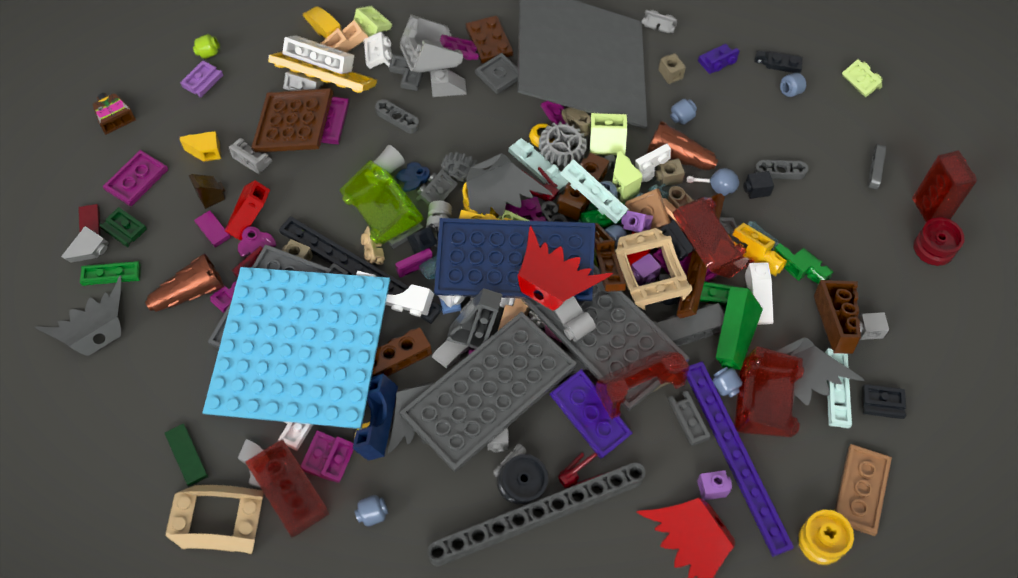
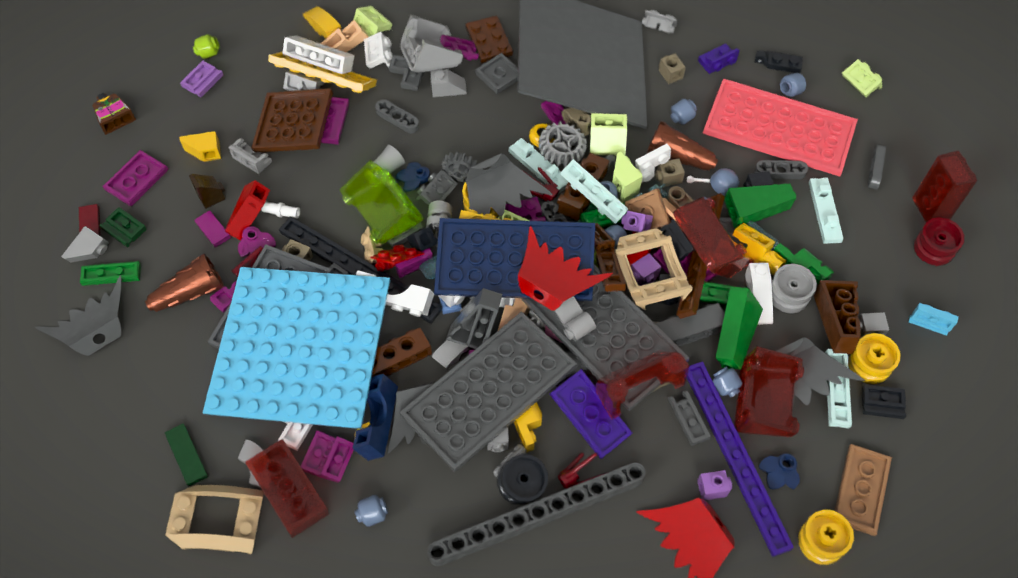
(281, 209): none -> white pin
(388, 258): none -> red hinge
(528, 421): none -> yellow plate
(758, 202): none -> green slope
(778, 474): none -> dark blue plate
(781, 127): none -> coral plate
(792, 288): none -> light grey wheel
(825, 210): none -> light aqua hinge
(874, 358): none -> yellow wheel
(933, 319): none -> medium azure plate

